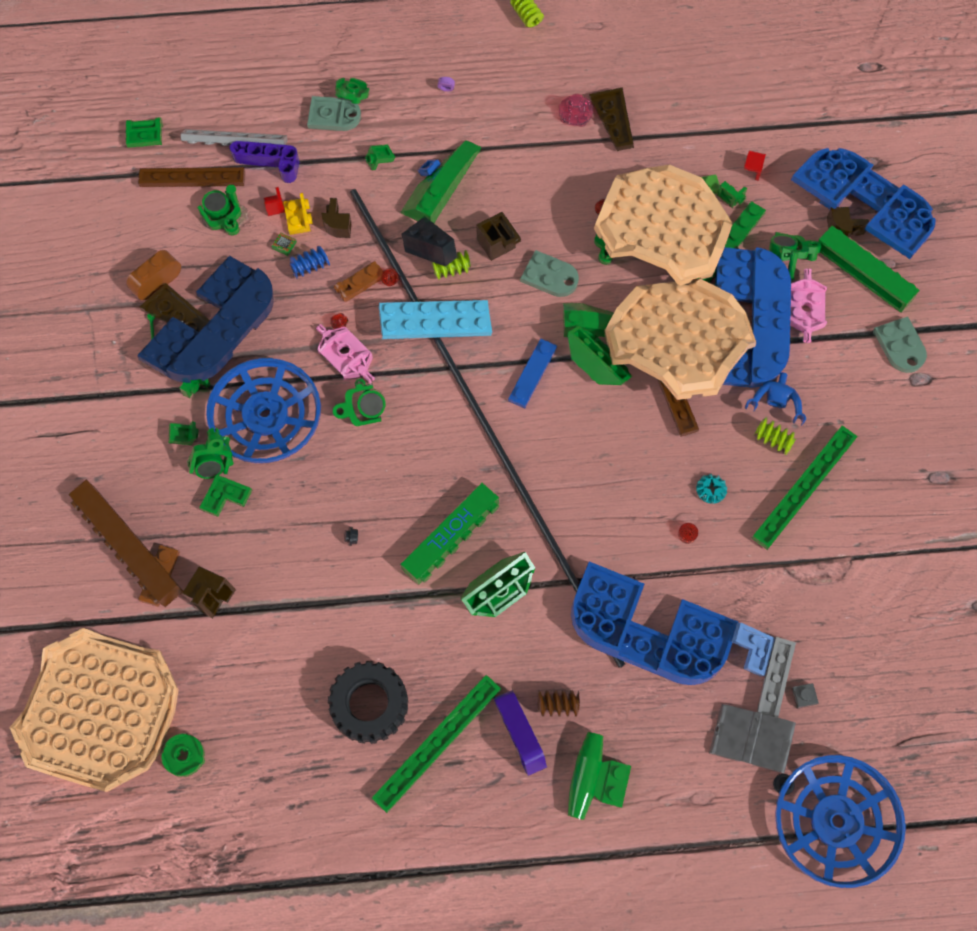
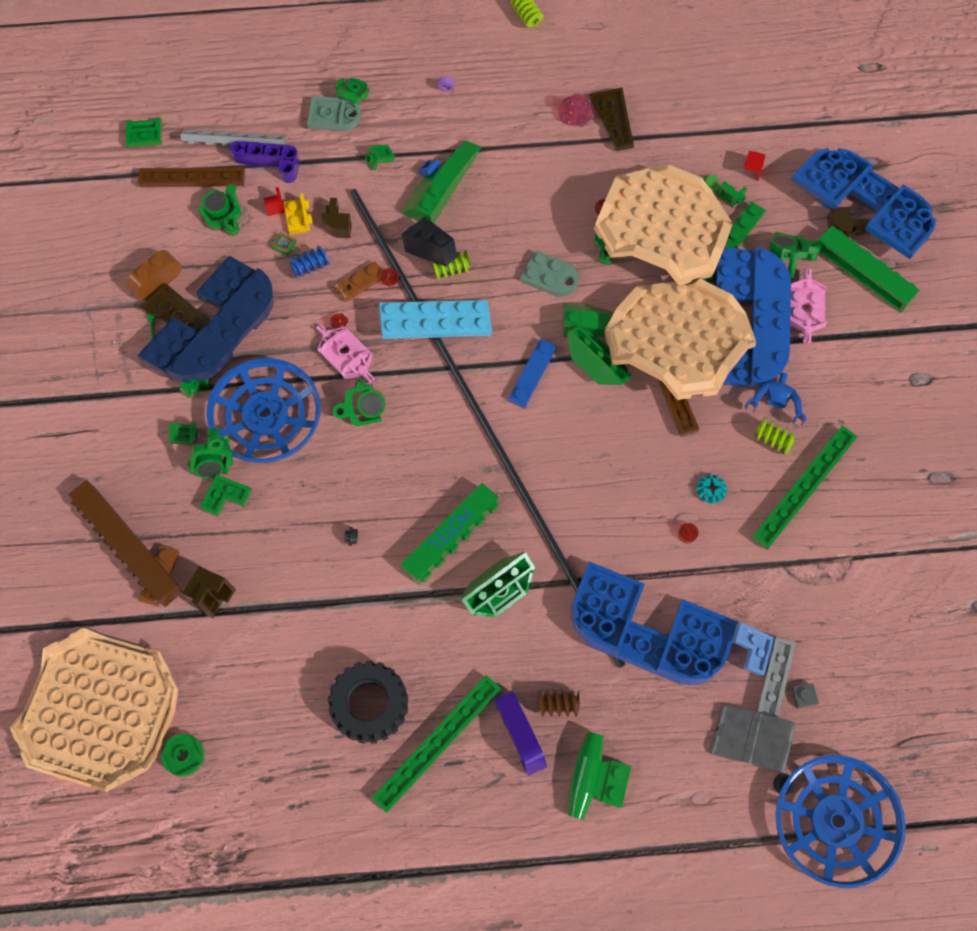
(497, 236): dark brown plate -> none
(901, 343): sand green plate -> none

